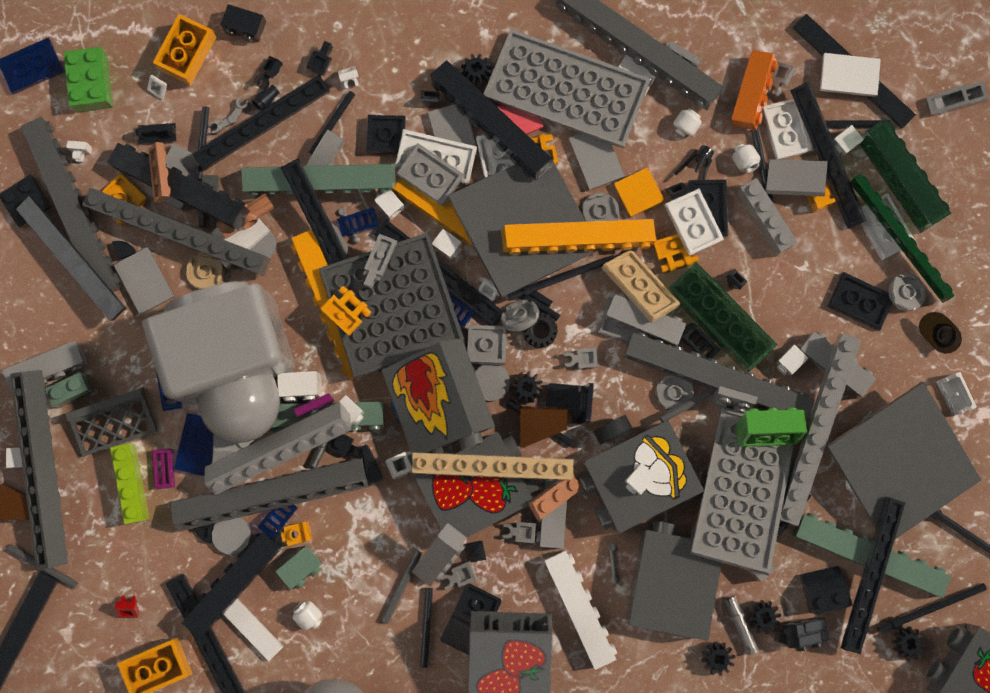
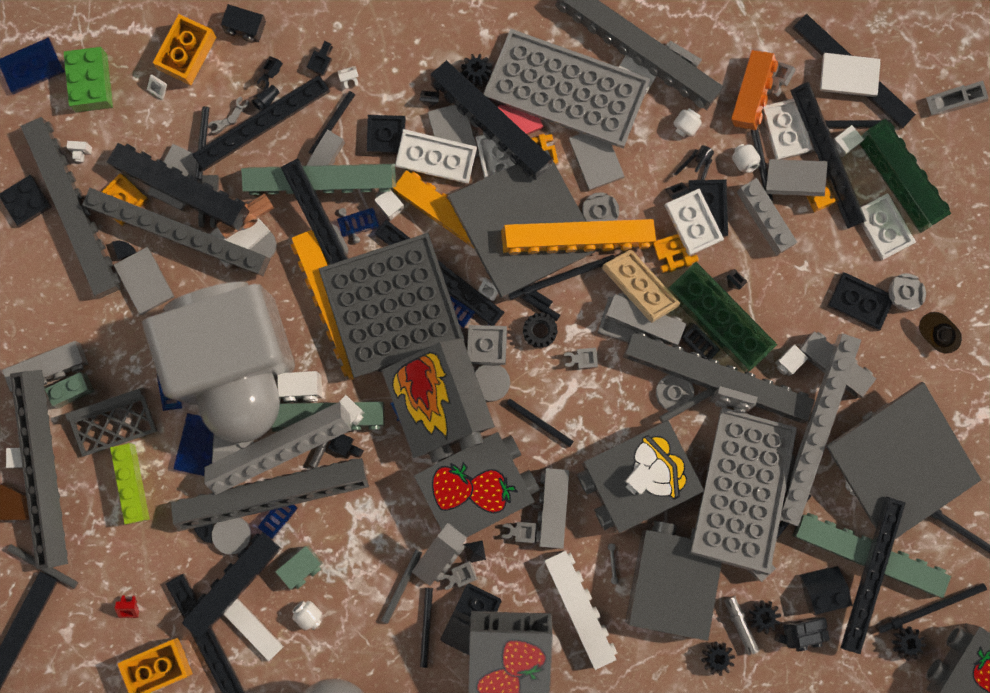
(71, 258): black tile -> none
(156, 133): black hinge -> none
(157, 485): magenta tile -> none
(159, 172): nougat plate -> none
(204, 271): tan tile -> none
(303, 530): light orange brick -> none
(314, 405): magenta tile -> none
(341, 315): light orange plate -> none
(371, 467): black slope -> none
(378, 259): light grey hinge -> none
(400, 464): white brick -> none
(430, 174): light grey tile -> none
(447, 245): white brick -> none
(492, 466): tan brick -> none
(520, 315): light grey tile -> none
(530, 381): black gear -> none
(542, 422): reddish brown slope -> none
(554, 496): nougat plate -> none
(575, 397): black piece -> none
(612, 429): black tyre -> none
(638, 192): light orange tile -> none
(771, 427): bright green brick -> none
(905, 243): dark green plate -> none
(956, 394): white hinge -> none

